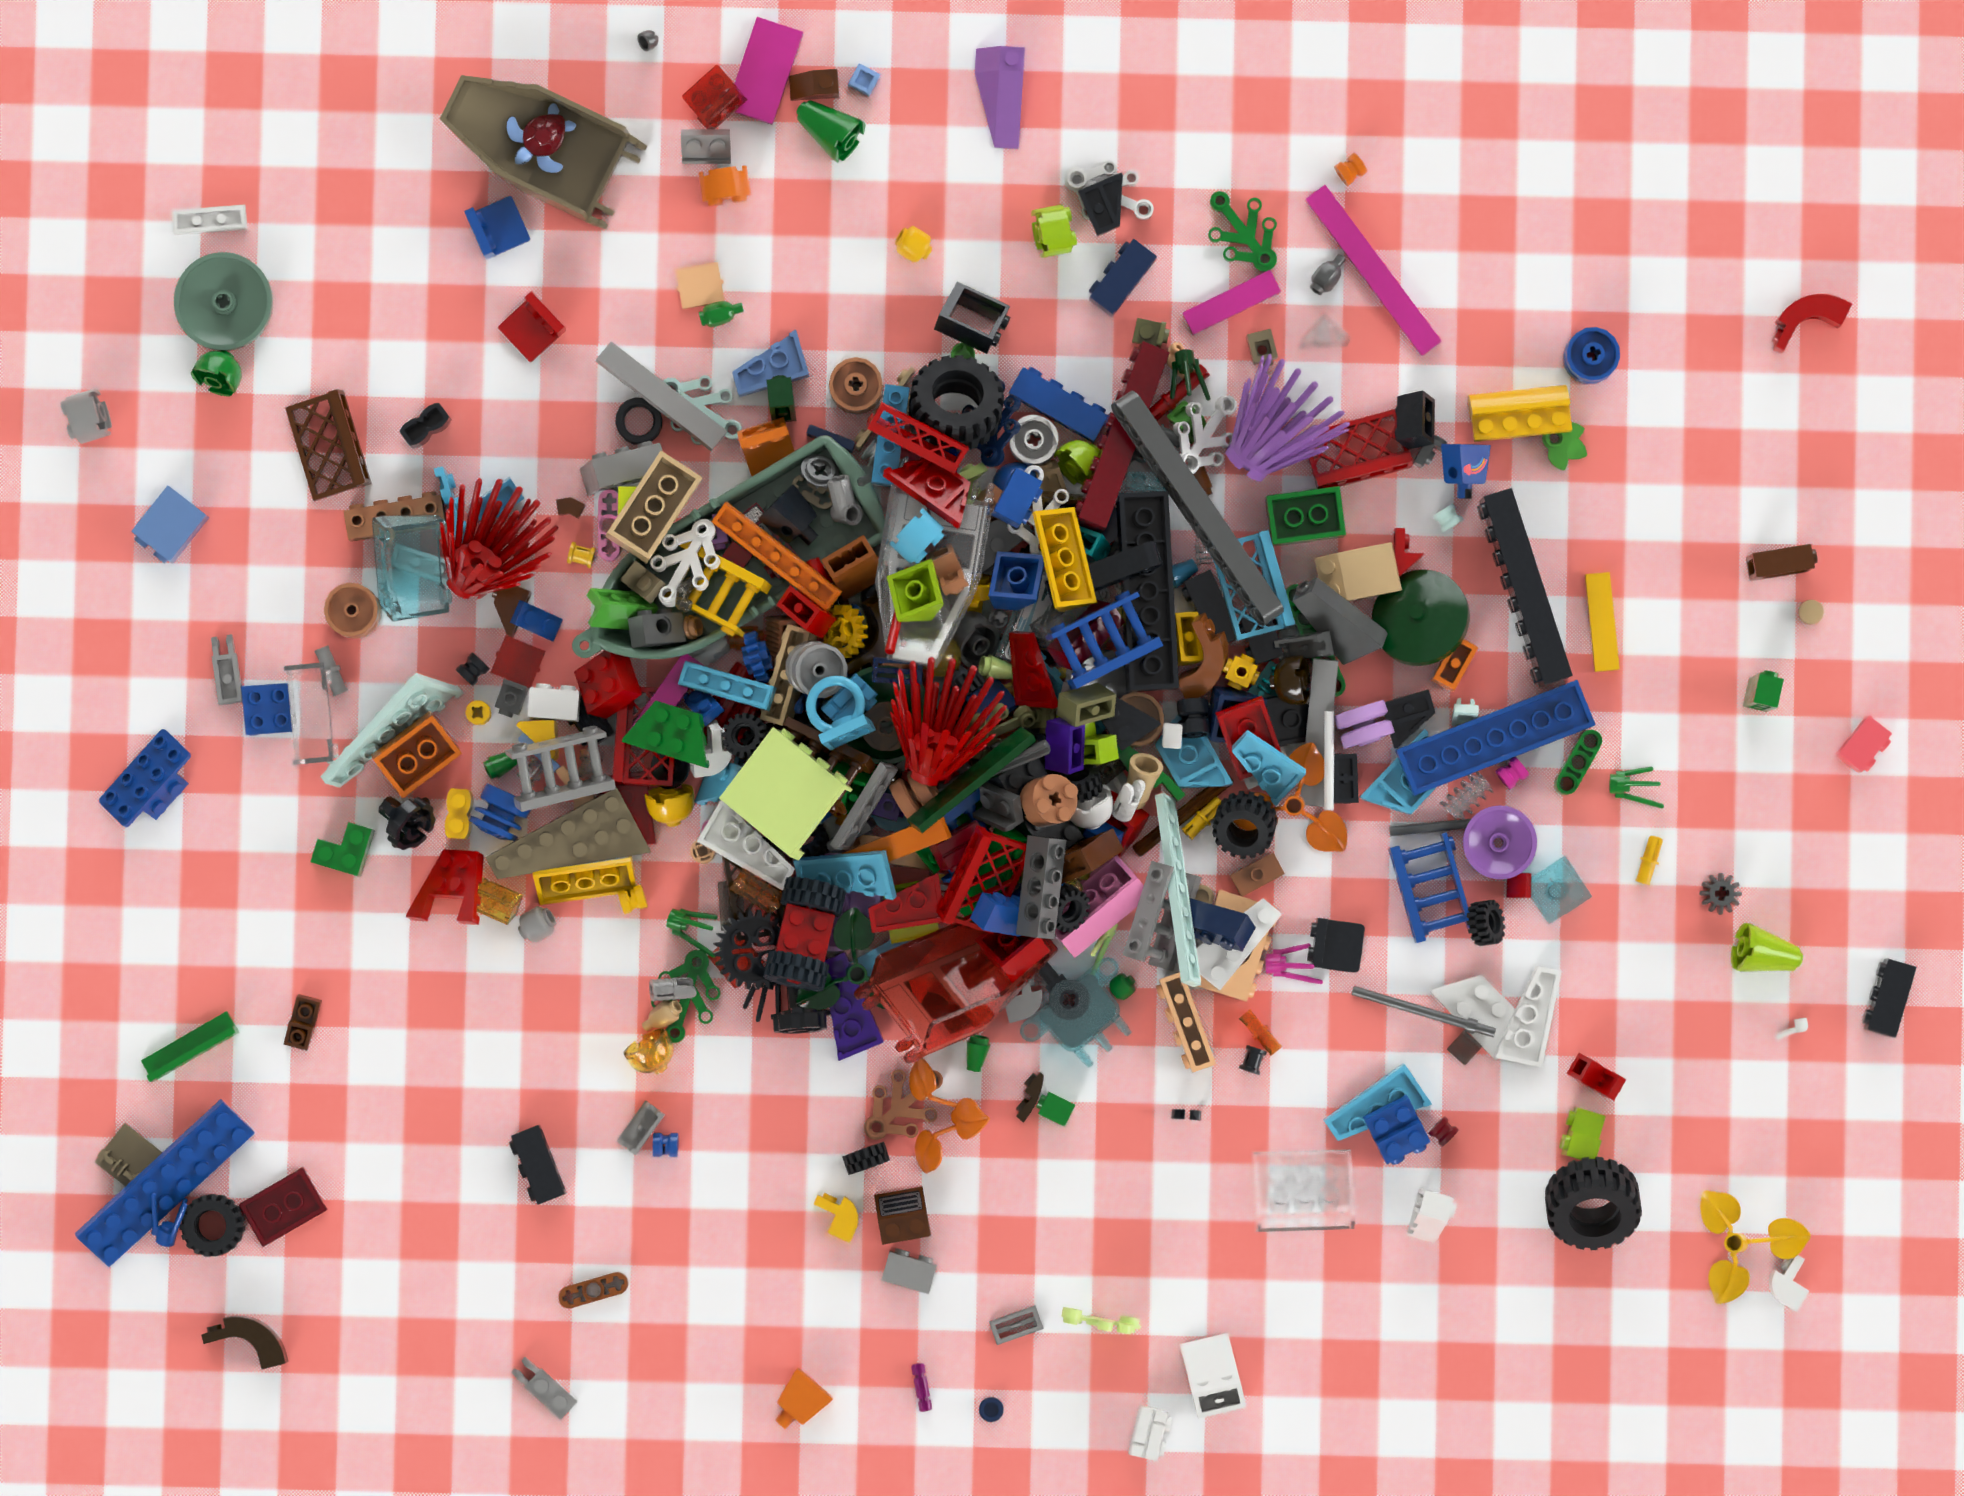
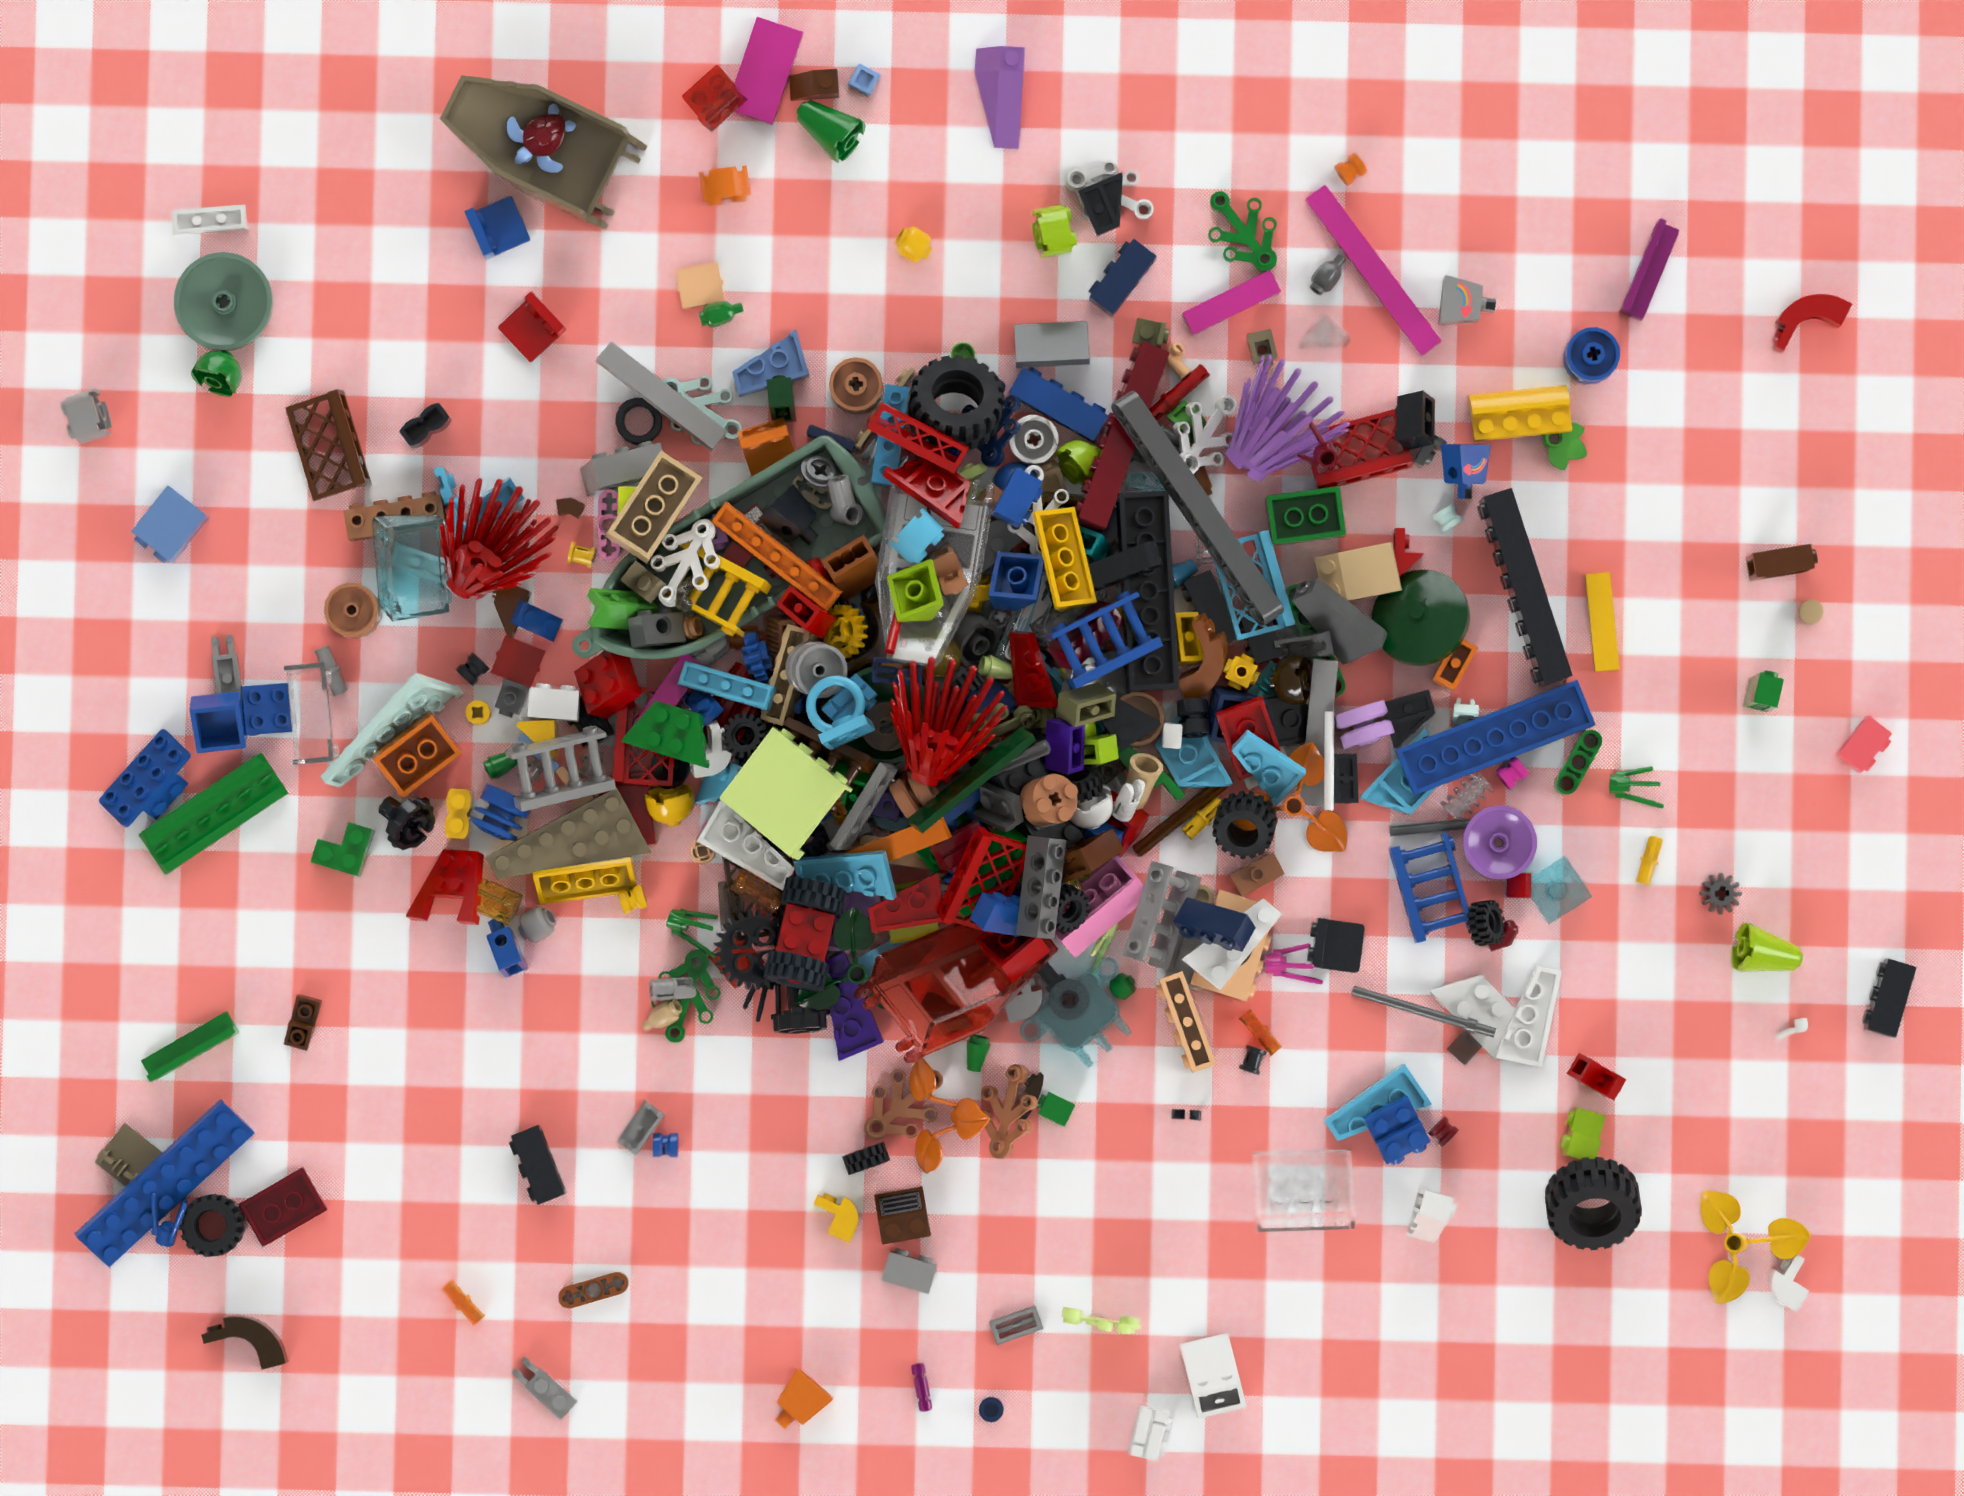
(213, 813): none -> green plate
(218, 722): none -> blue piece
(462, 1302): none -> clear orange pin
(509, 956): none -> blue torso
(647, 40): dark grey hinge -> none
(651, 1053): clear yellow cylinder -> none
(705, 146): light grey plate -> none
(980, 304): black window -> none
(1007, 1114): none -> nougat plant
(1051, 344): none -> tile
(1178, 890): light aqua tile -> none
(1186, 363): dark green plant -> none
(1323, 453): none -> dark red plant
(1462, 301): none -> light grey torso
(1511, 932): none -> dark red arm
(1649, 270): none -> magenta fence

